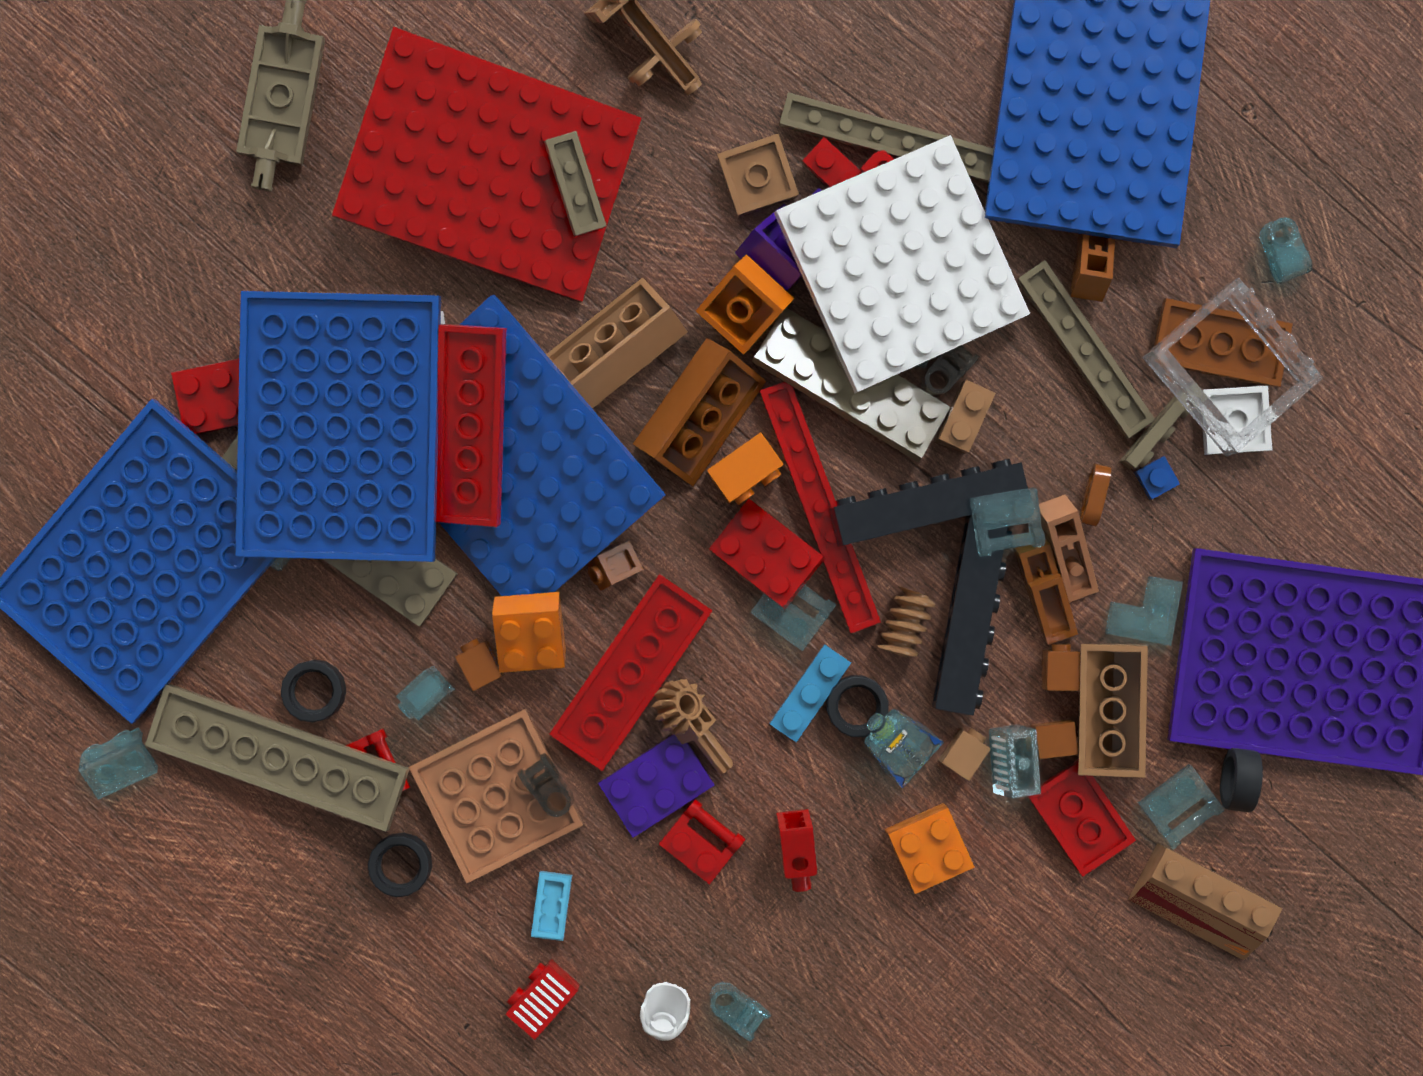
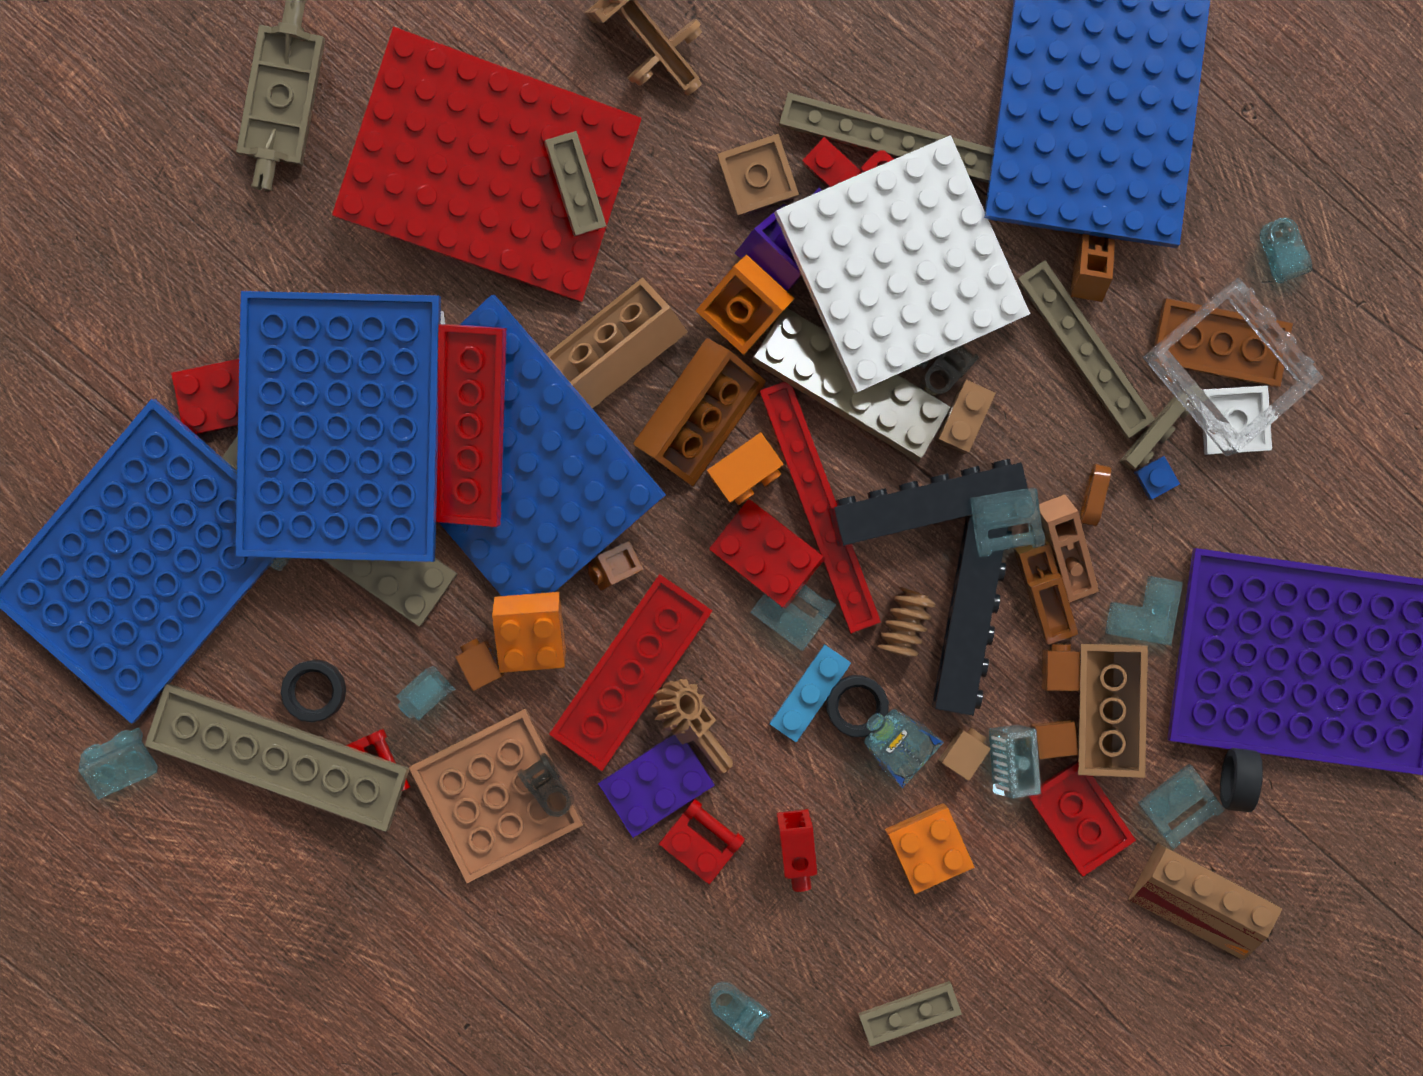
(375, 868): black tyre -> none
(542, 998): red brick -> none
(551, 905): medium azure plate -> none
(665, 1011): white hair -> none
(910, 1013): none -> dark tan plate

